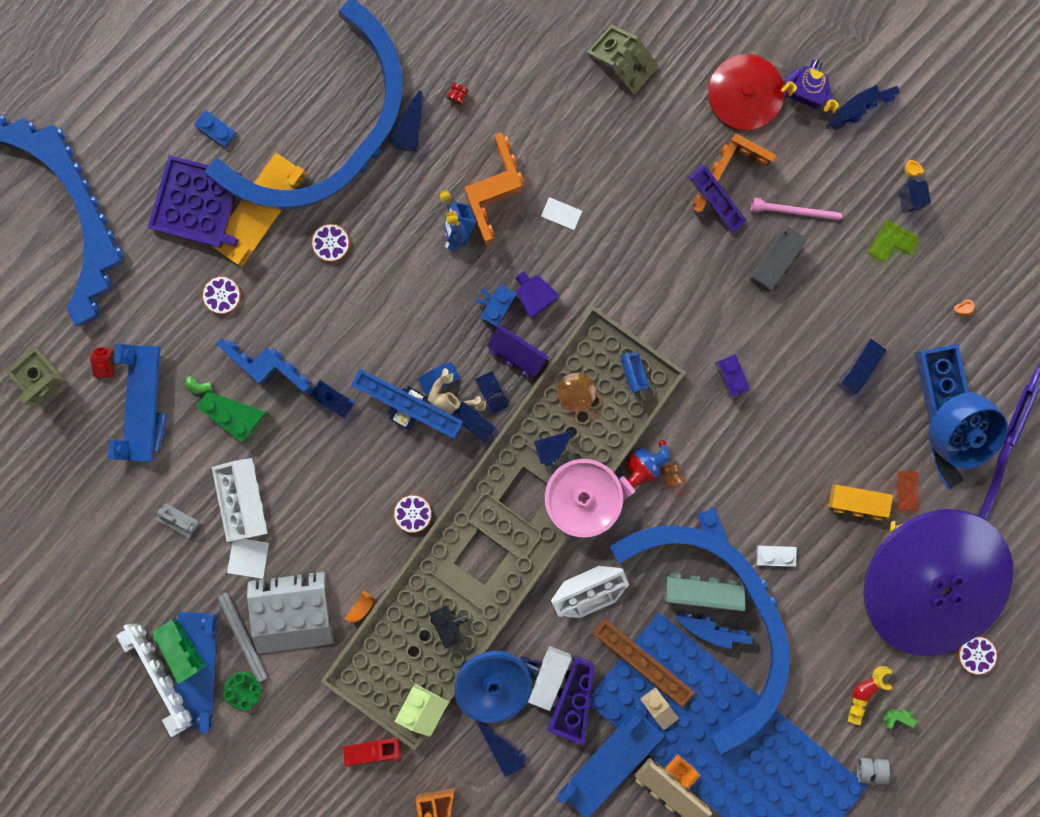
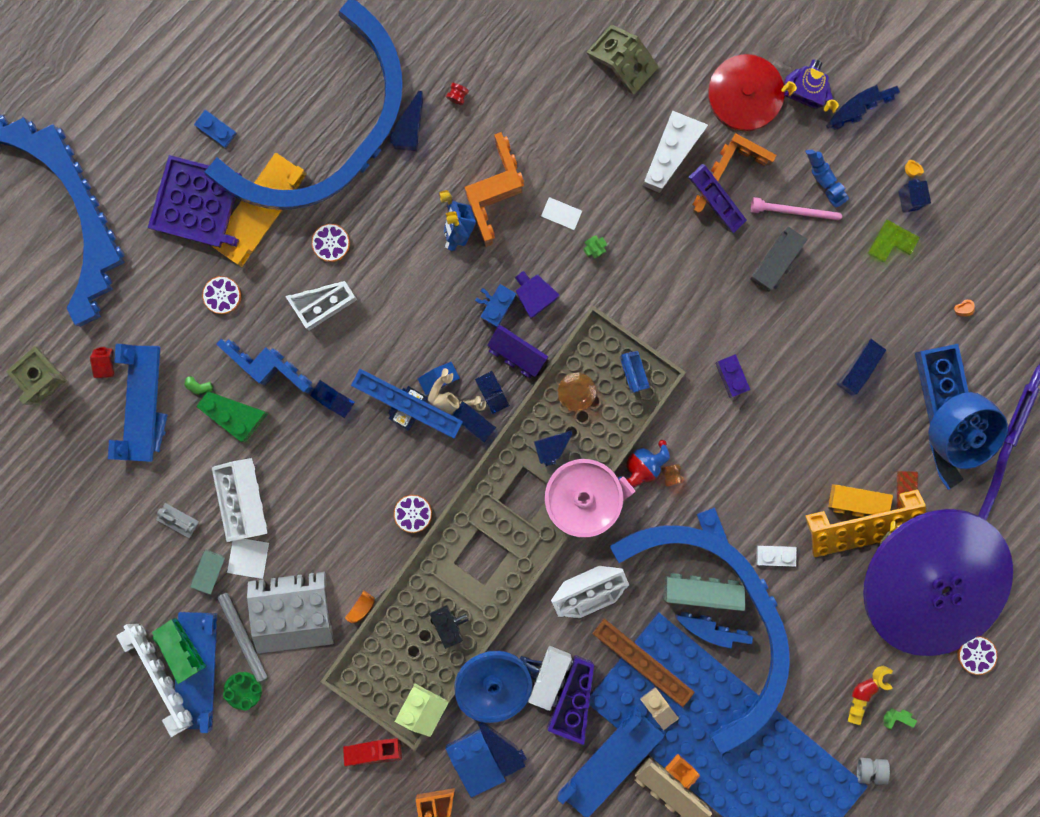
(207, 571): none -> sand green hinge
(321, 303): none -> white wedge
(475, 763): none -> blue slope
(595, 247): none -> bright green gear
(676, 142): none -> white wedge
(826, 178): none -> blue piece
(860, 531): none -> light orange bracket

